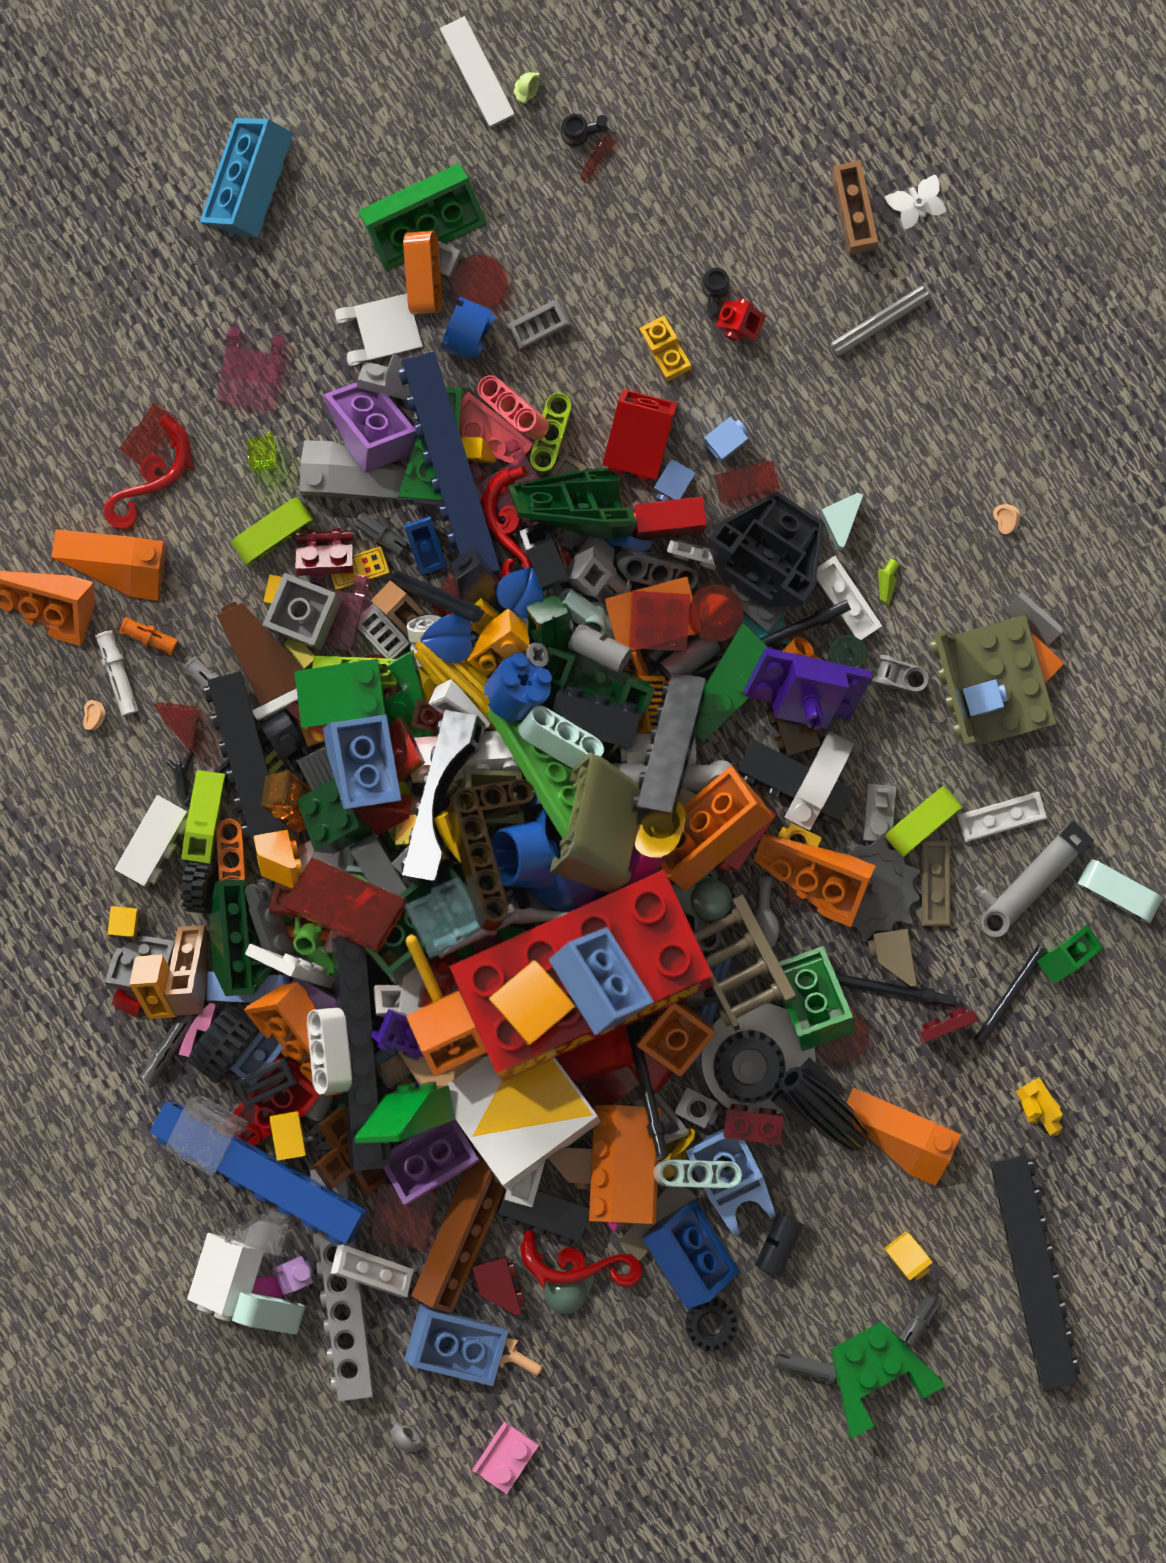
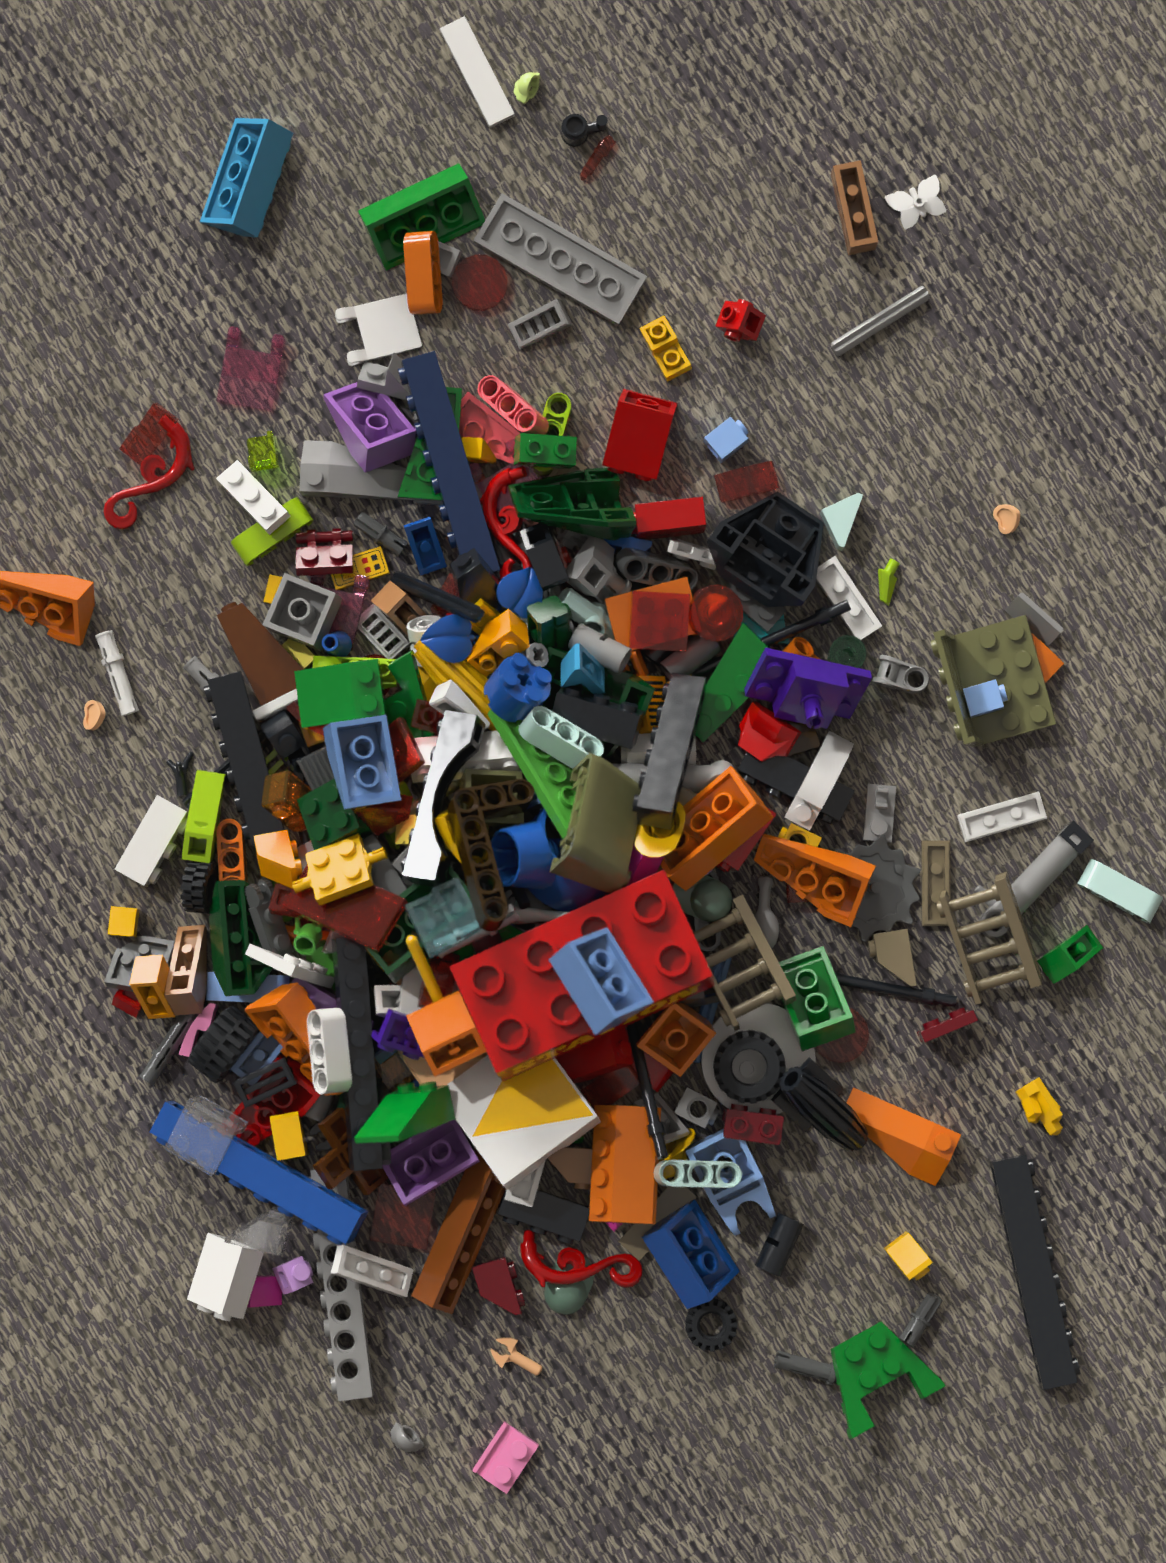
(120, 562): orange wedge -> none
(148, 636): orange pin -> none
(182, 720): clear red slope -> none
(253, 497): none -> white plate
(268, 1313): light aqua beam -> none
(339, 869): none -> yellow plate
(342, 644): none -> blue cone
(455, 1345): medium blue slope -> none
(466, 329): blue brick -> none
(531, 1002): light orange slope -> none
(545, 451): none -> green brick
(560, 259): none -> light grey plate
(583, 669): none -> dark azure slope
(673, 482): medium blue brick -> none
(715, 286): black piece -> none
(766, 735): none -> red slope
(923, 821): lime beam -> none
(1010, 995): black bar -> none
(1018, 944): none -> dark tan fence

